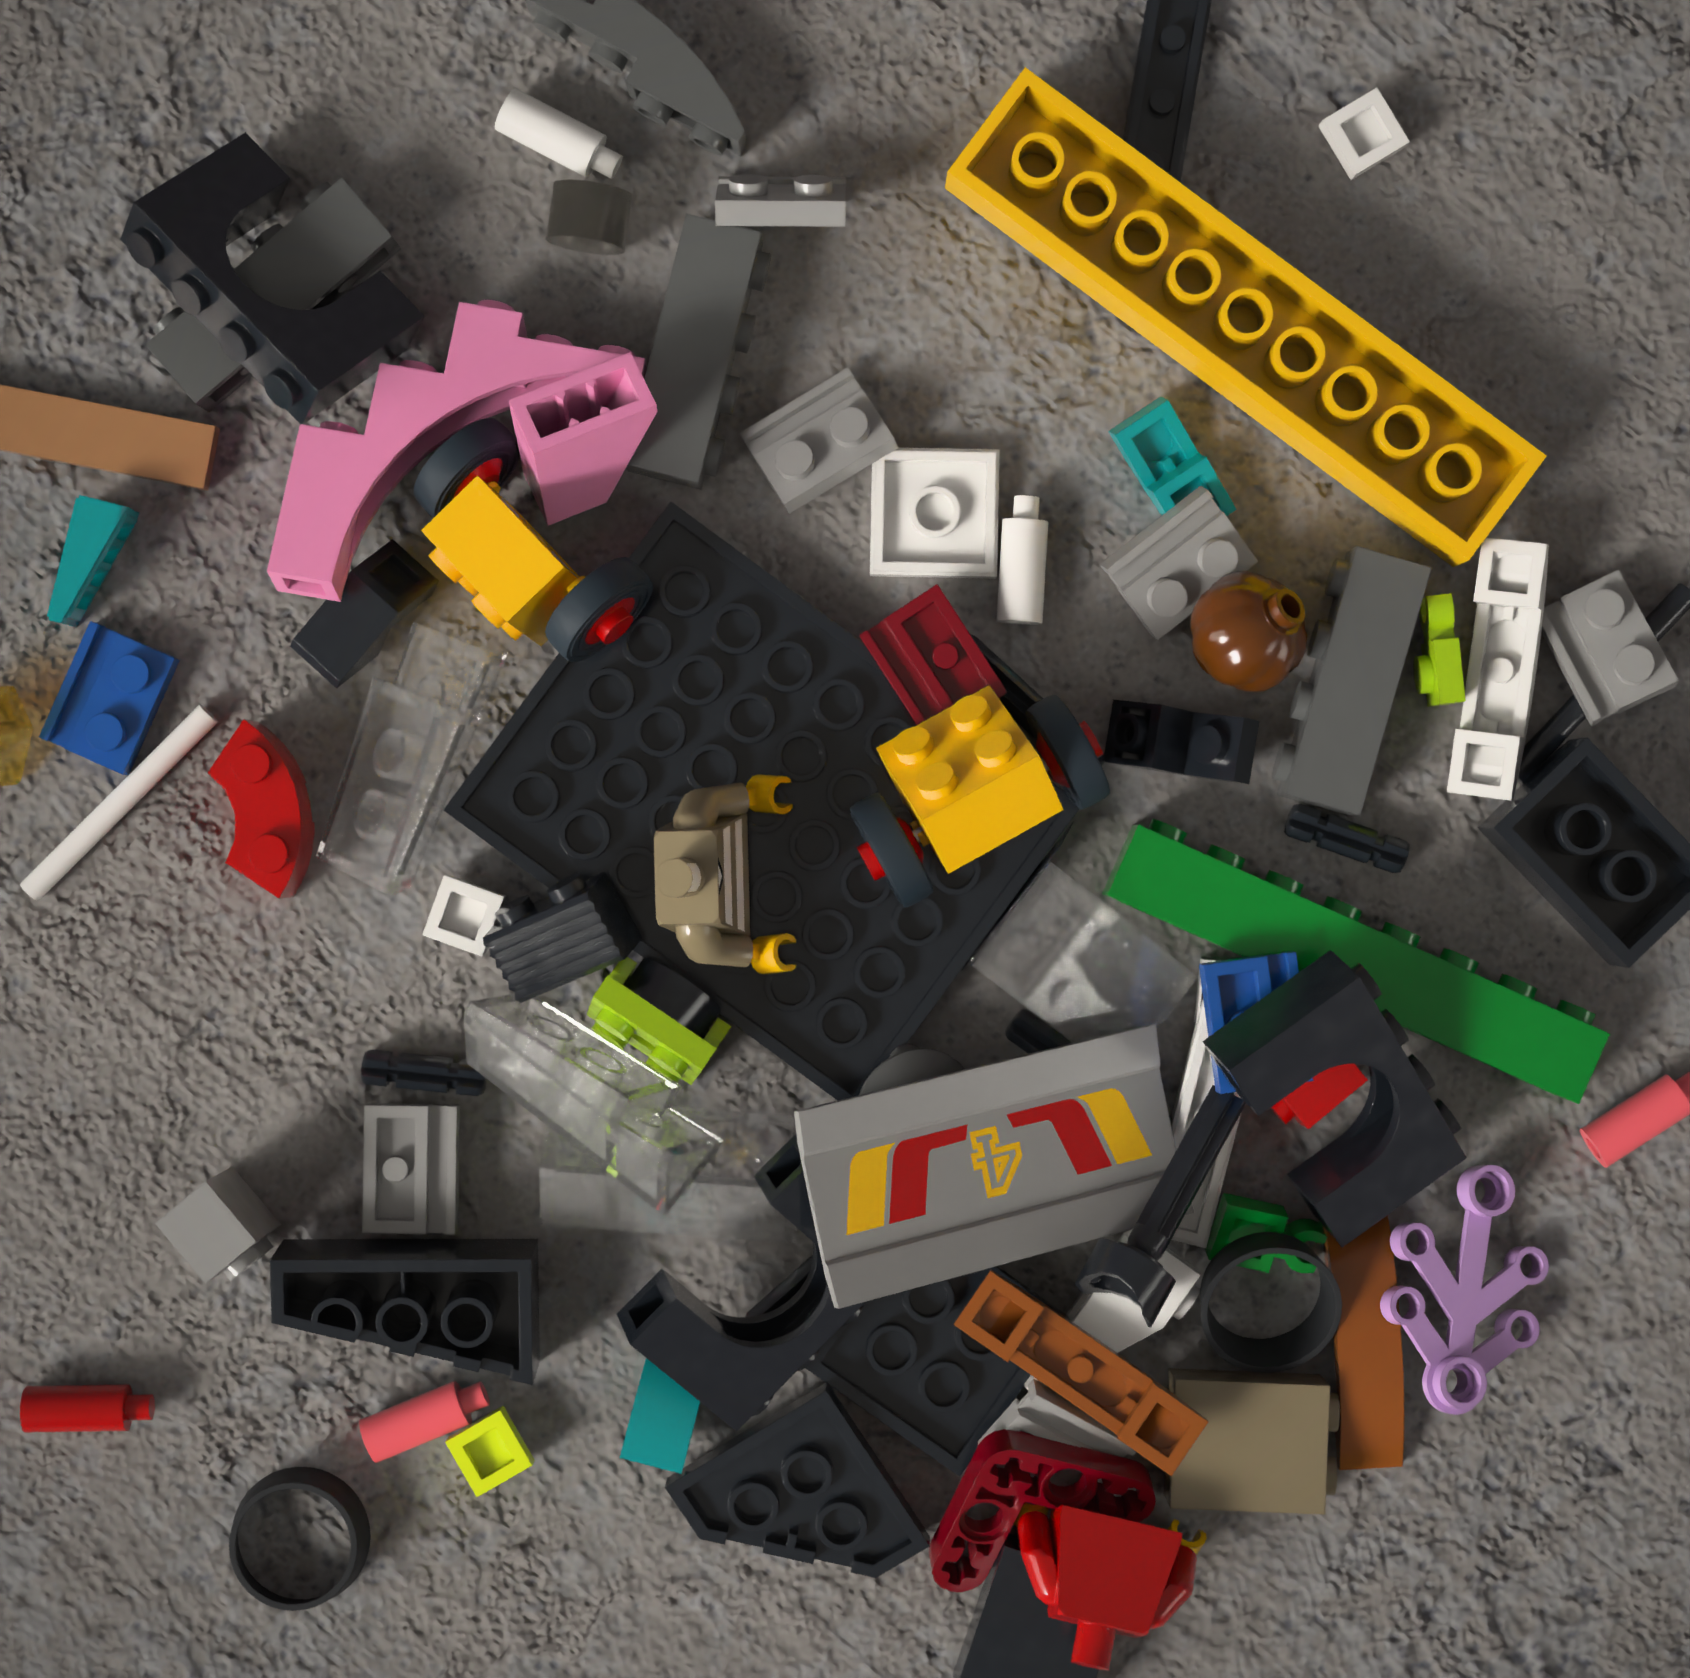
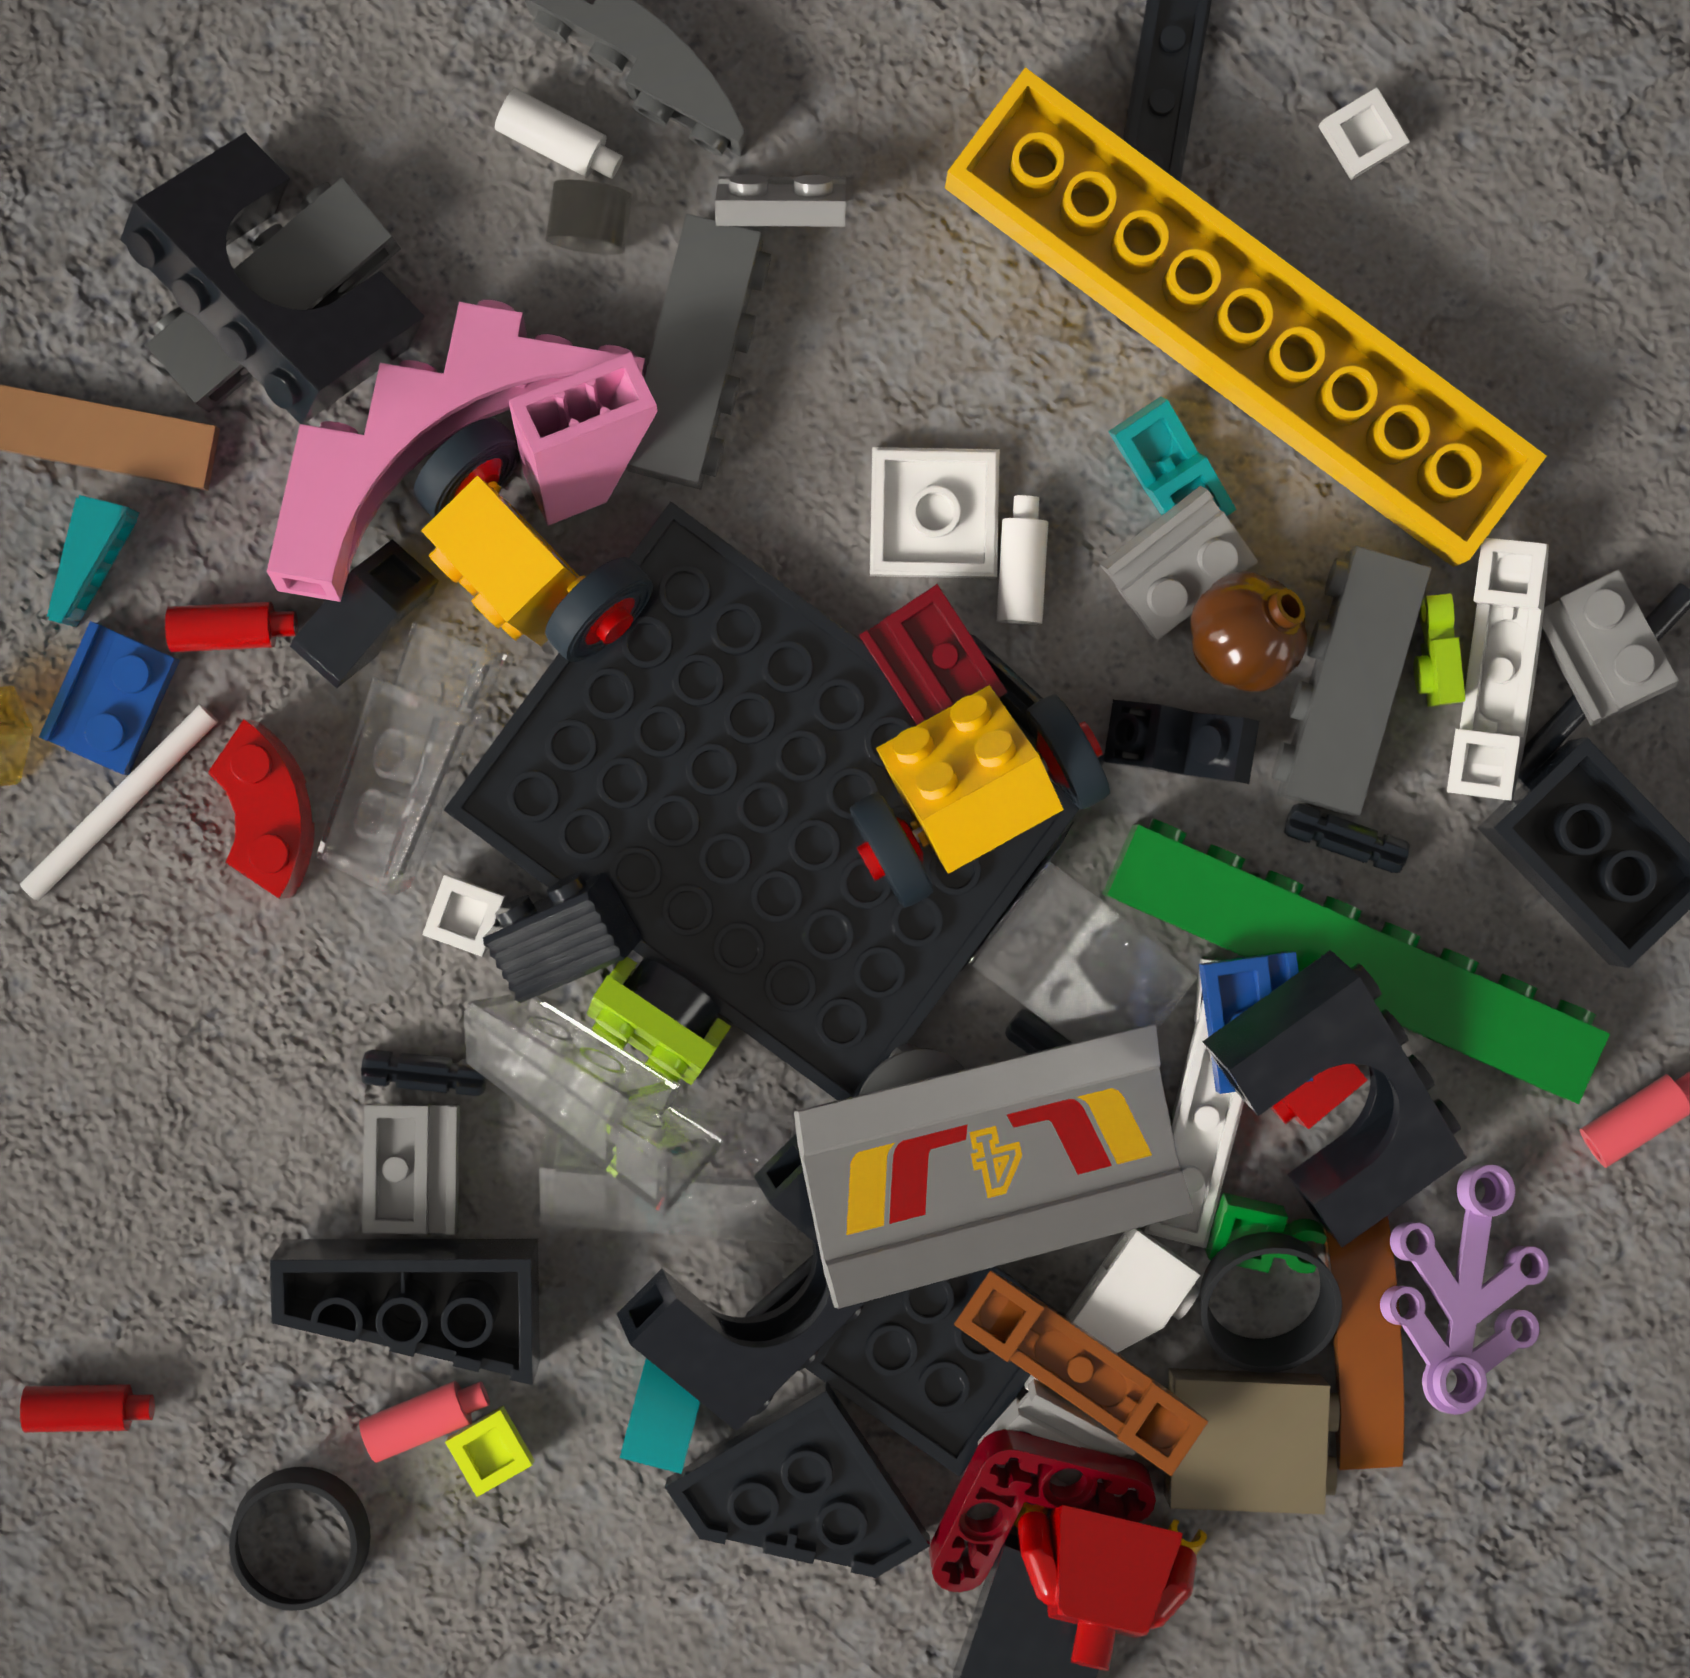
(220, 1227): light grey brick -> none
(227, 626): none -> red cylinder
(706, 875): dark tan torso -> none
(818, 440): light grey plate -> none
(1134, 1267): black piece -> none

